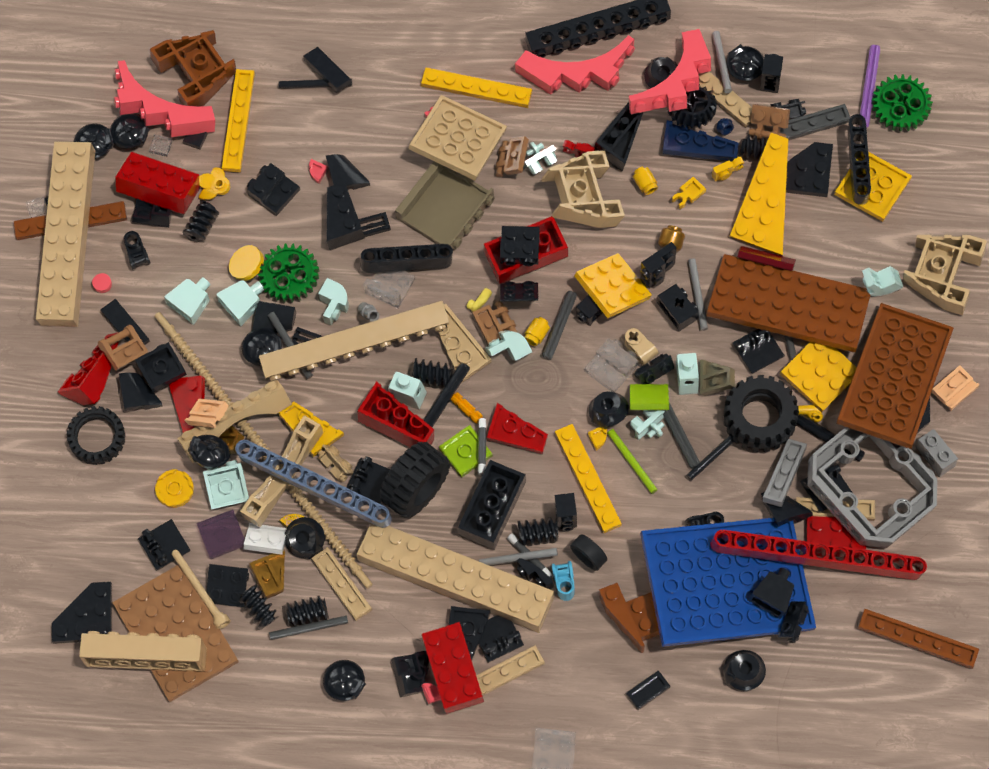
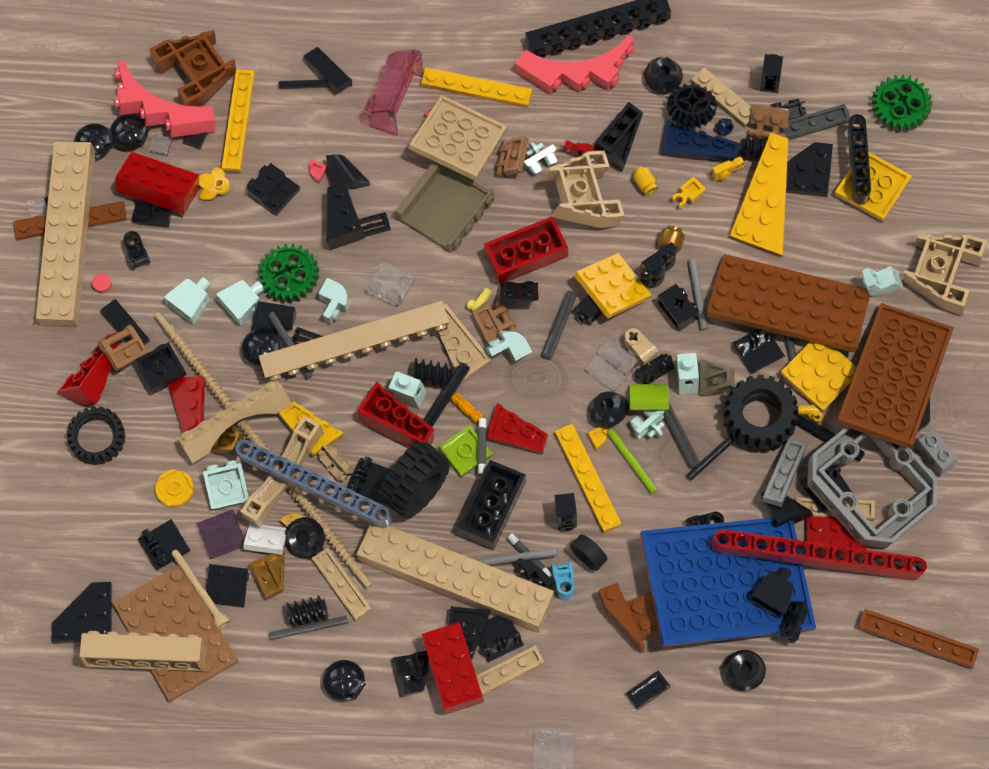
(137, 393): black slope -> none
(200, 221): black piece -> none
(206, 413): light nougat plate -> none
(209, 451): black piece -> none
(246, 263): yellow tile -> none
(258, 607): black piece -> none
(368, 311): light grey pin -> none
(392, 88): none -> clear pink windscreen
(431, 692): coral tile -> none
(438, 257): black beam -> none
(519, 245): black plate -> none
(536, 331): yellow brick -> none
(538, 530): black piece -> none
(685, 78): coral arch -> none
(722, 62): light grey bar -> none
(745, 63): black piece -> none
(766, 258): dark red tile -> none
(869, 84): medium lavender axle -> none
(955, 388): light nougat plate -> none

